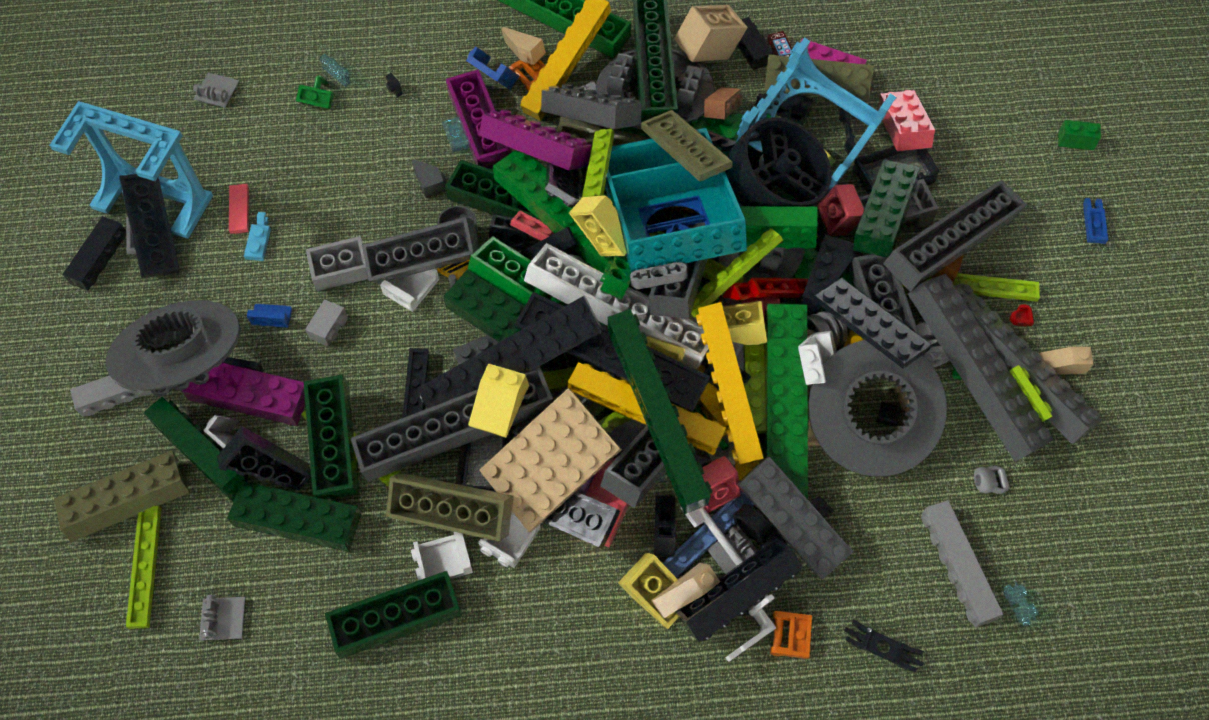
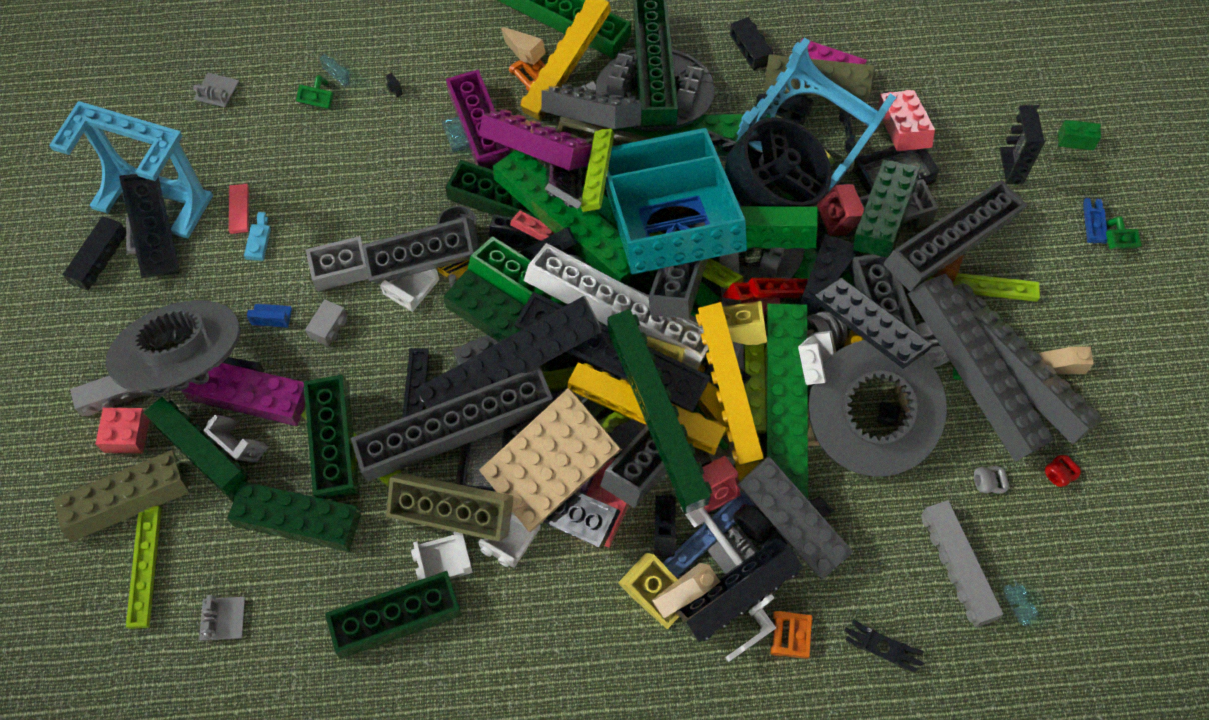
(122, 430): none -> coral brick
(260, 458): black wedge -> none
(429, 178): dark grey slope -> none
(498, 400): light yellow slope -> none
(503, 74): blue panel -> none
(600, 224): light yellow slope -> none
(616, 277): green brick -> none
(677, 272): light grey beam -> none
(686, 145): olive plate -> none
(710, 33): tan container -> none
(722, 103): nougat brick -> none
(736, 270): lime plate -> none
(780, 44): tile -> none
(1019, 159): none -> black window
(1022, 316): red tile -> none
(1032, 392): lime plate -> none
(1059, 473): none -> red piece
(1121, 237): none -> green plate

